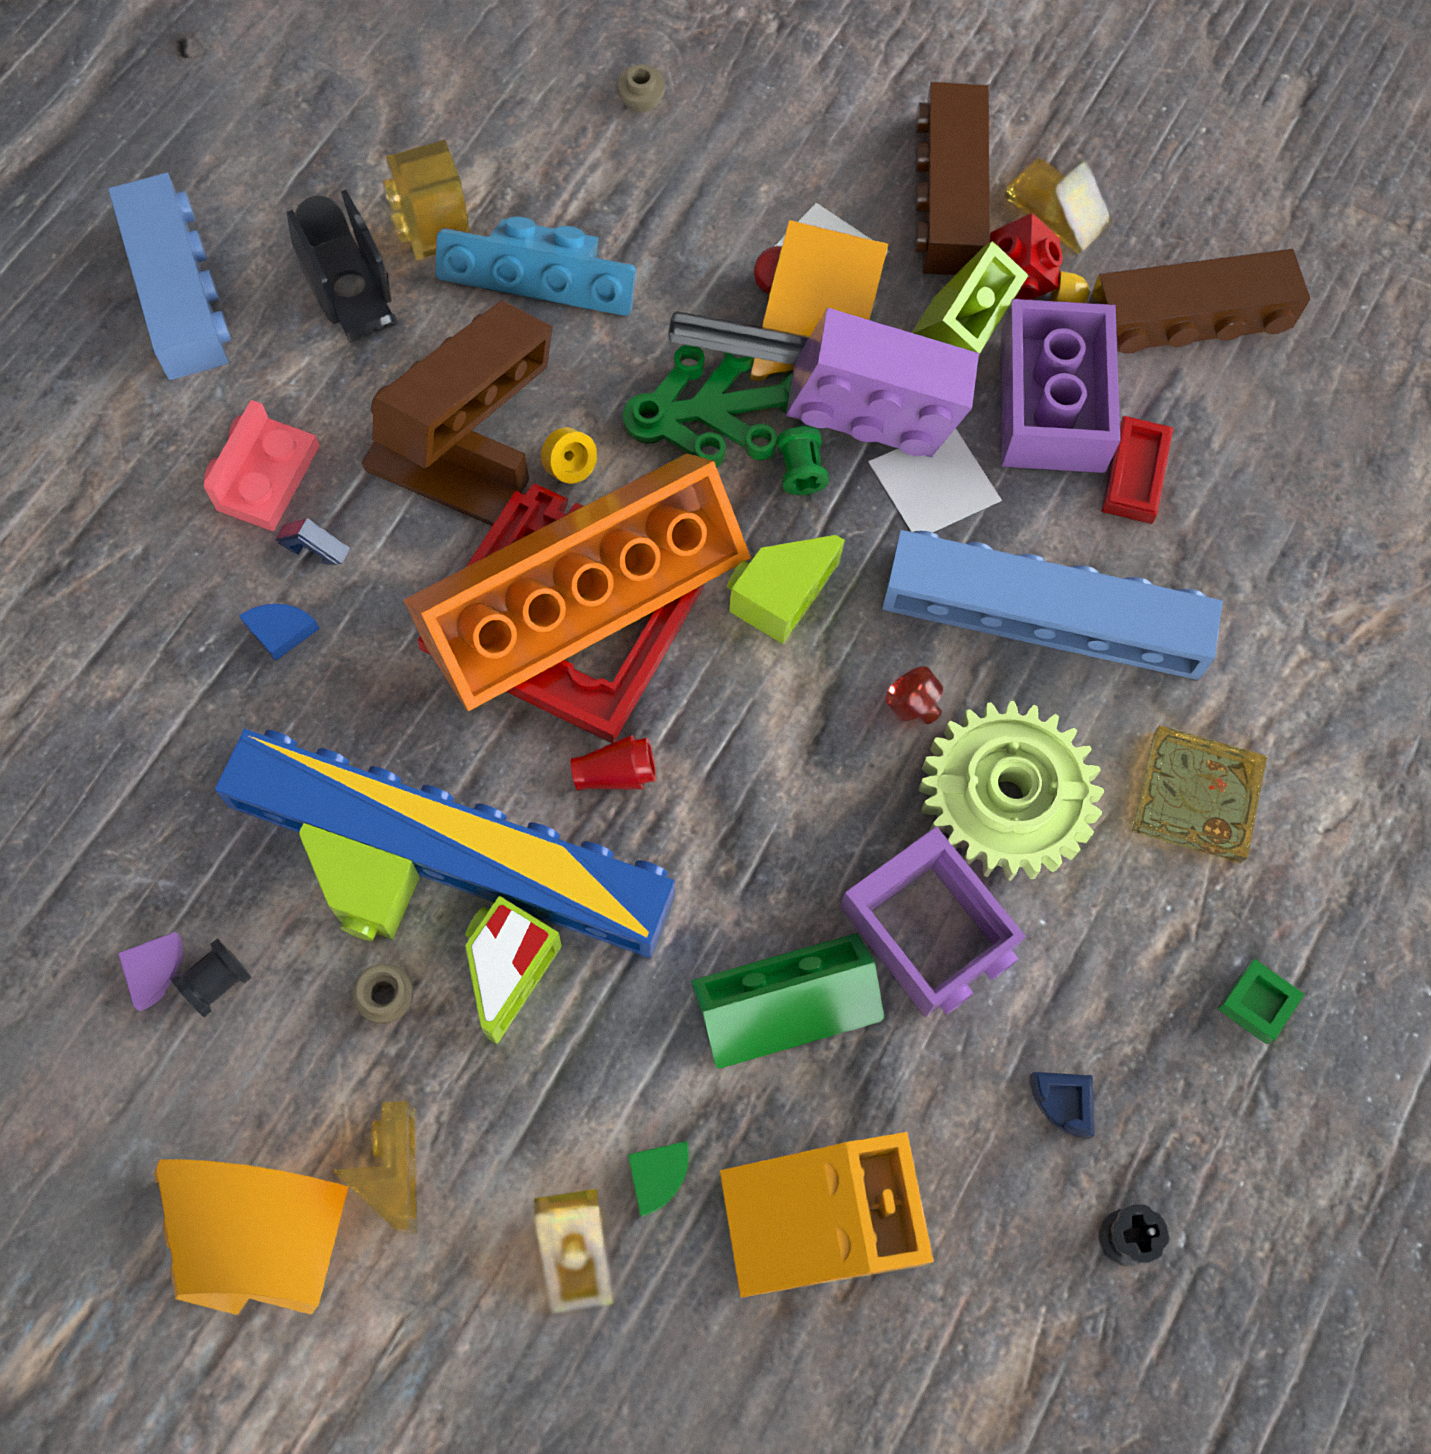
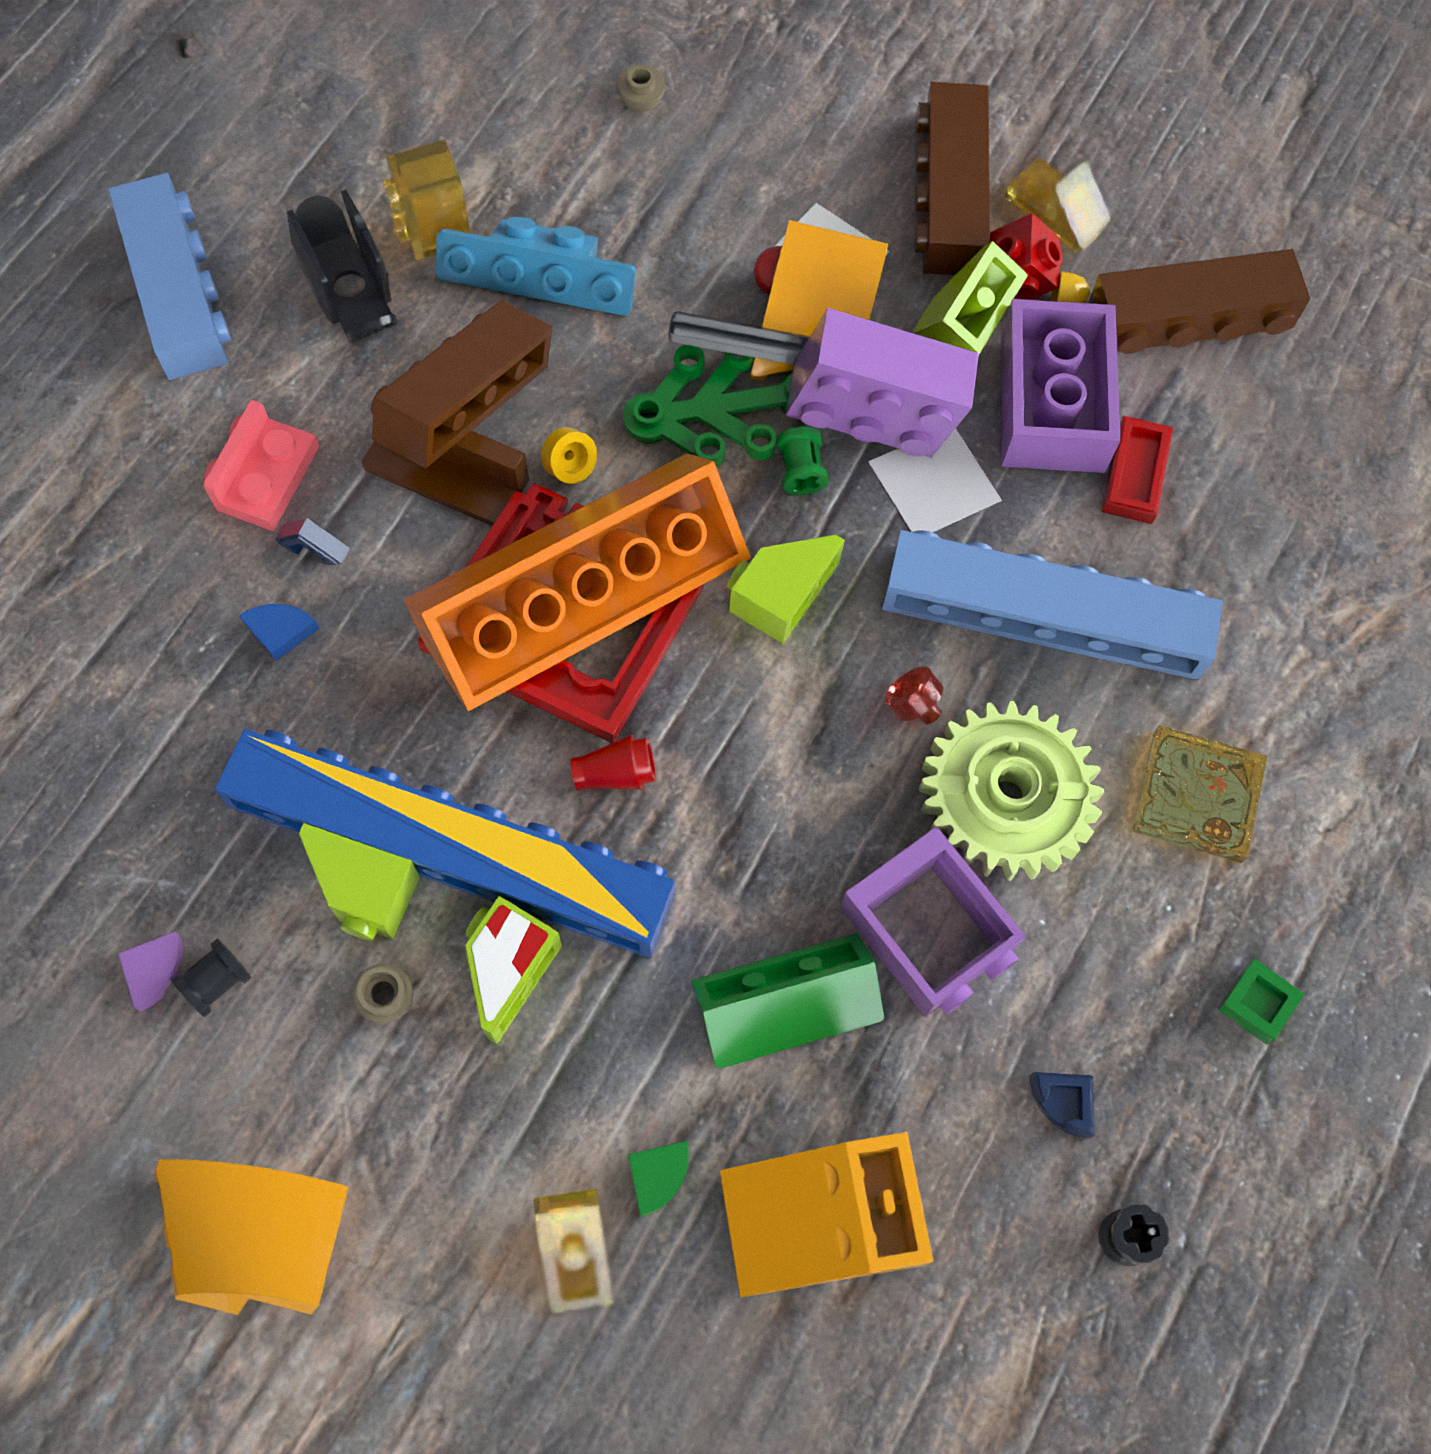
(393, 1186): clear yellow slope -> none

